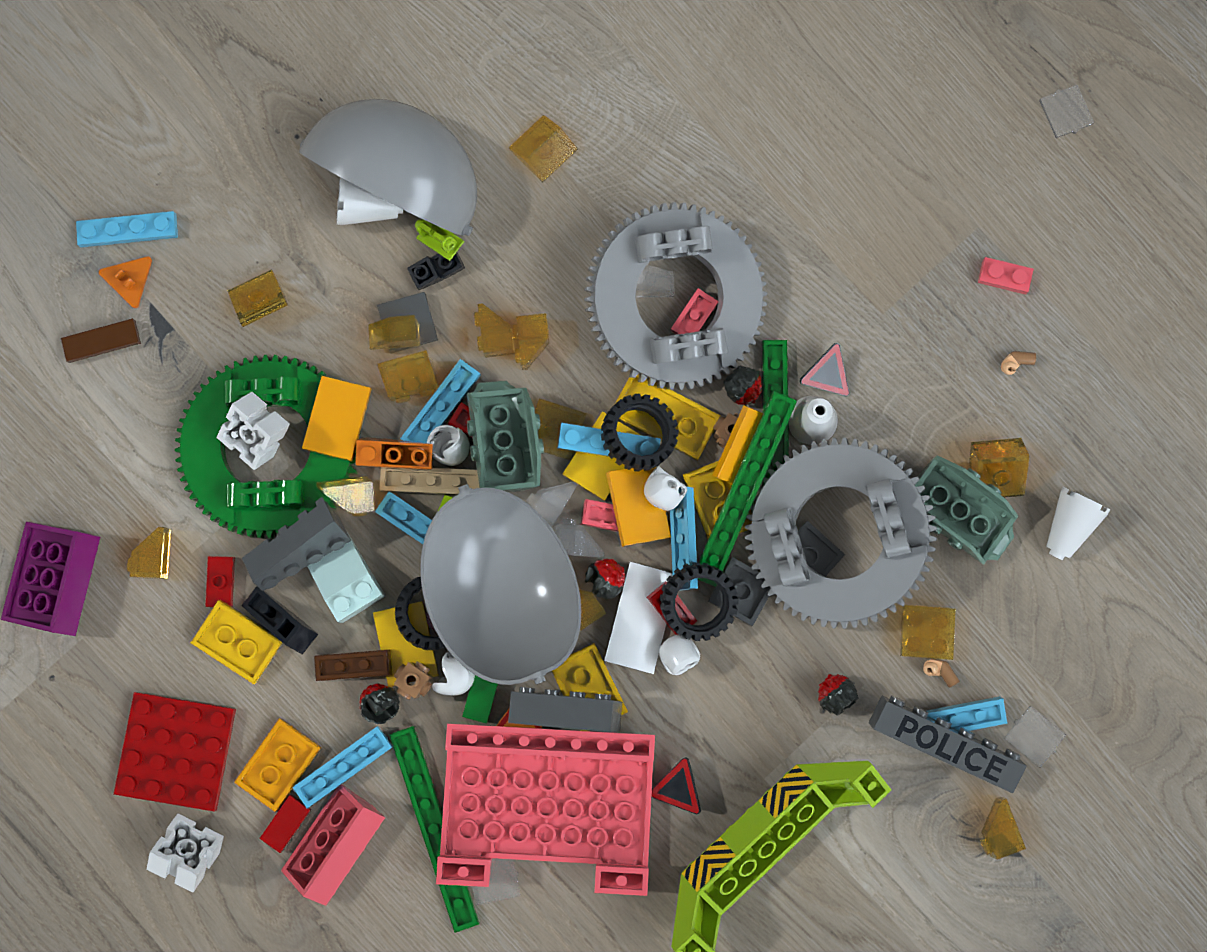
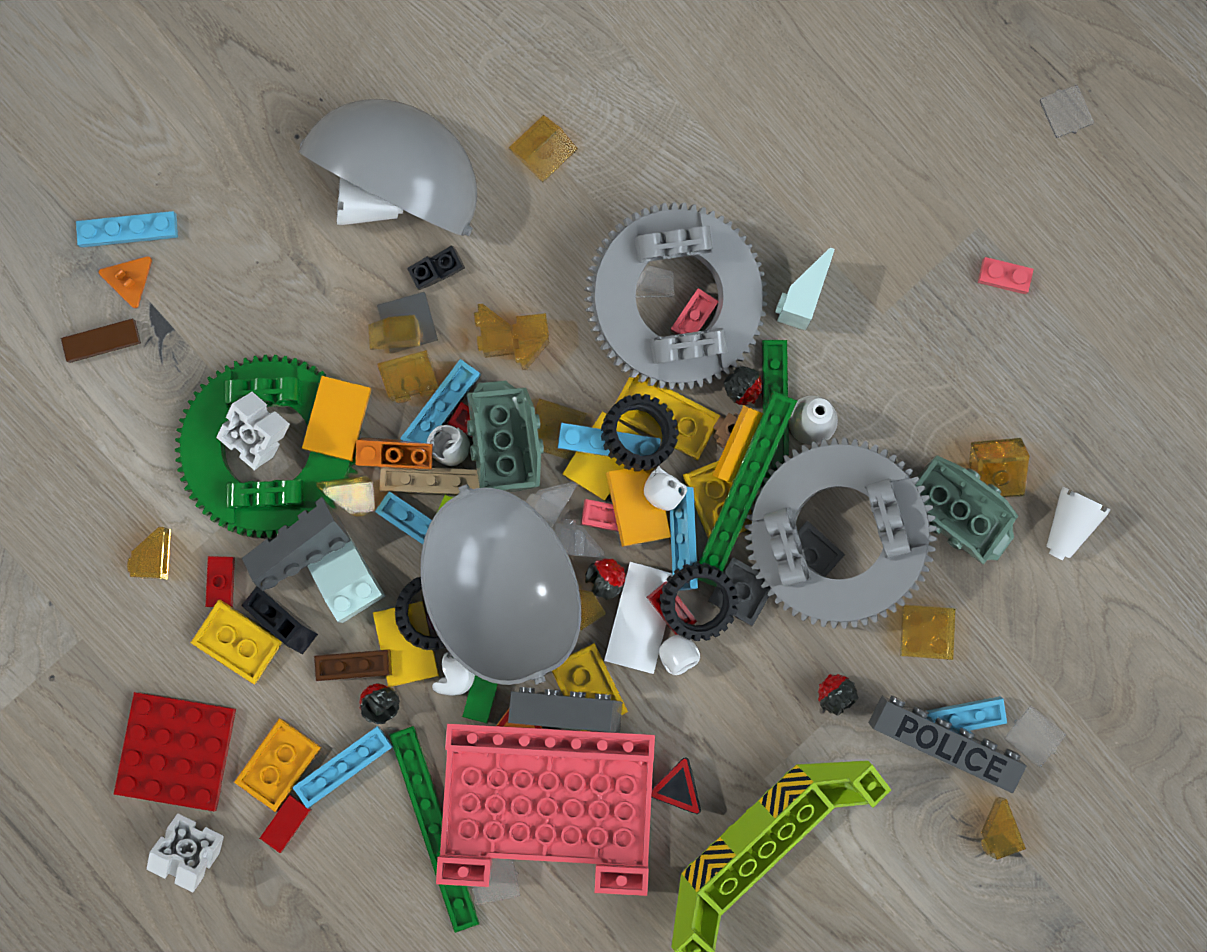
(50, 578): magenta slope -> none
(257, 298): clear yellow slope -> none
(332, 845): coral slope -> none
(422, 677): medium nougat brick -> none
(438, 239): lime hinge -> none
(801, 299): none -> light aqua slope
(828, 373): piece -> none
(941, 668): arm -> none
(1015, 359): arm -> none

